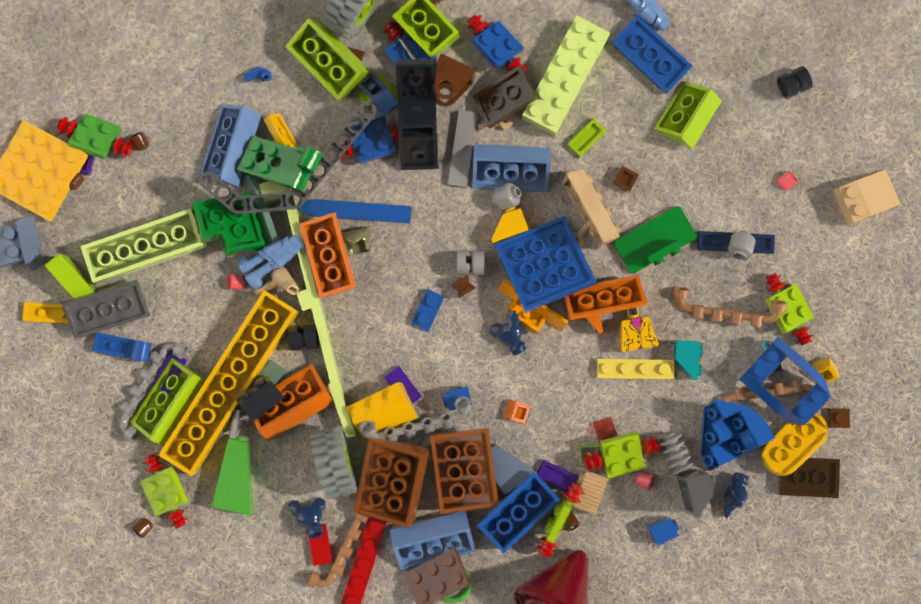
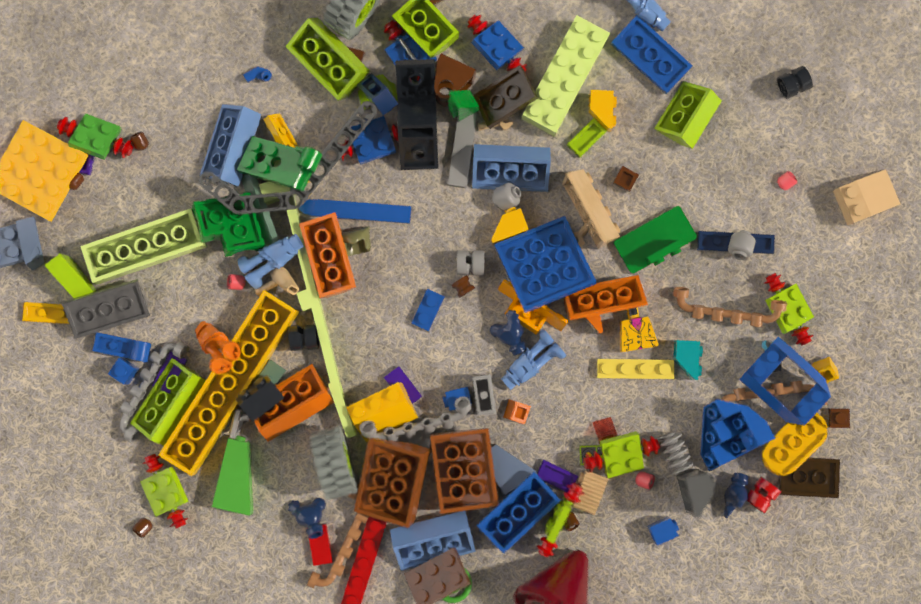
(123, 371): none -> blue brick
(211, 340): none -> orange piece
(462, 104): none -> green slope
(484, 395): none -> light grey brick
(526, 367): none -> medium blue piece
(601, 108): none -> yellow slope
(759, 501): none -> red wheel

